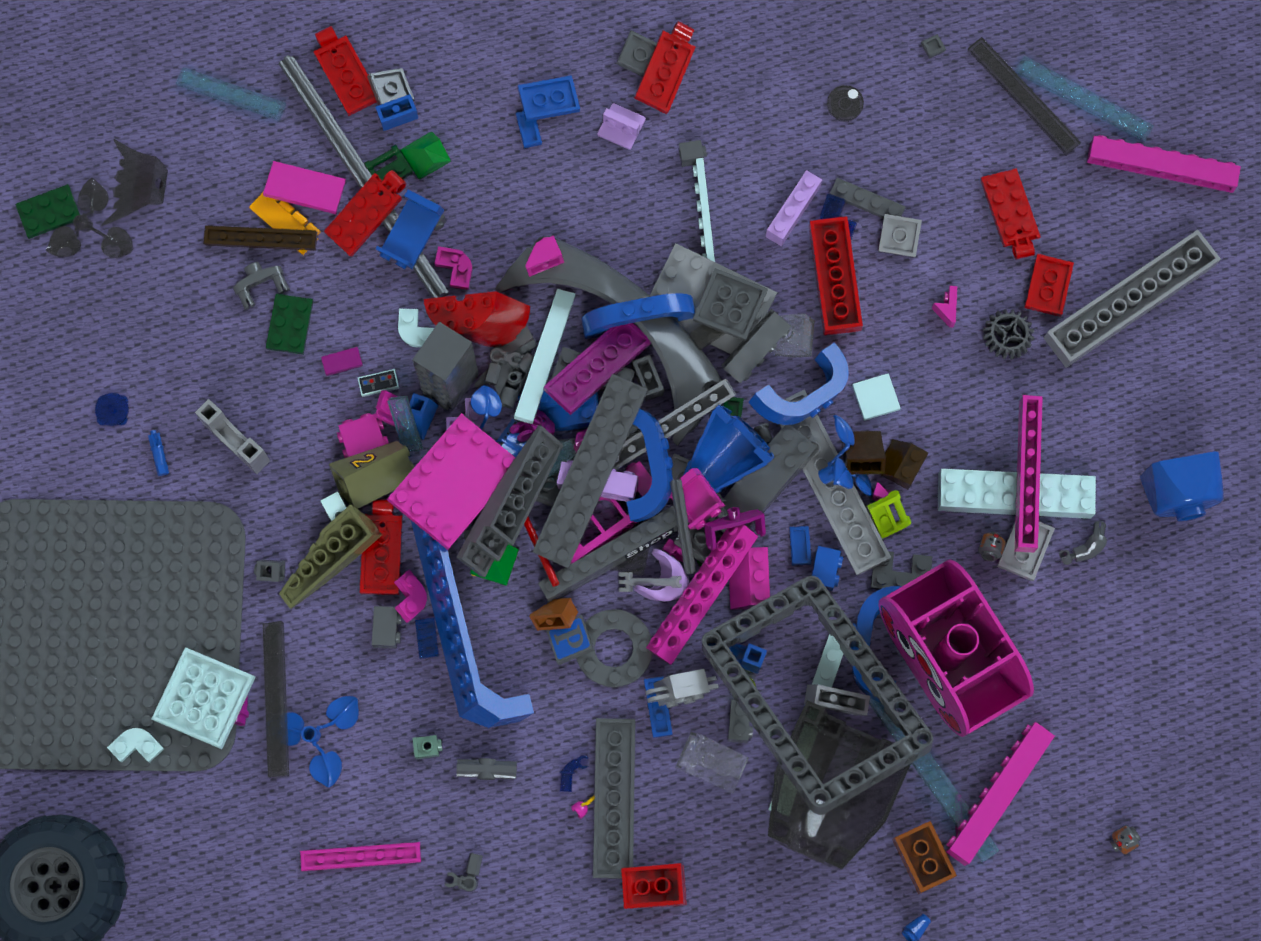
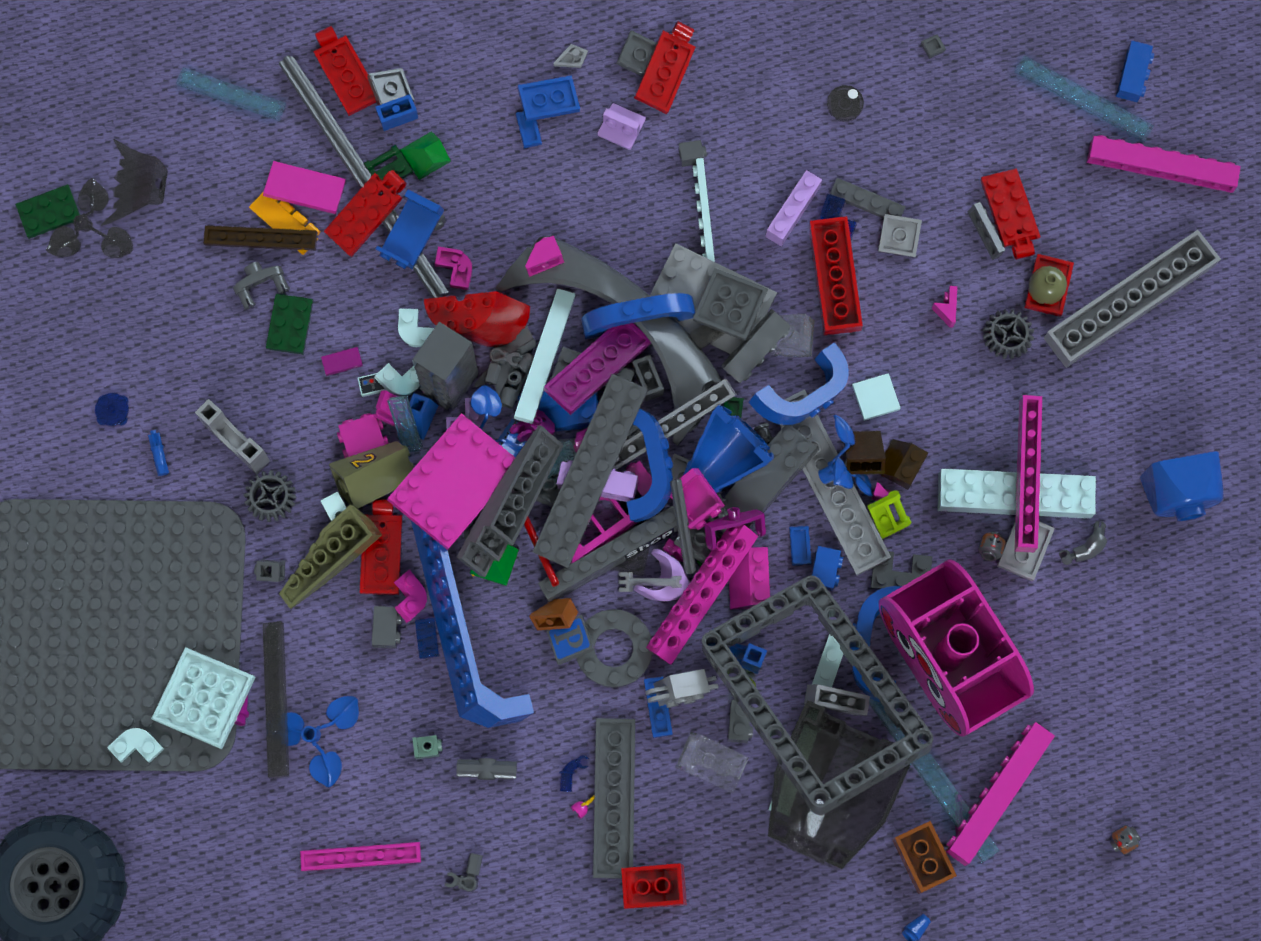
(276, 493): none -> dark grey gear
(398, 384): none -> light aqua plate
(572, 57): none -> light grey piece
(986, 230): none -> dark grey plate
(1024, 96): clear smoke tile -> none
(1047, 285): none -> olive cylinder
(1135, 71): none -> blue brick

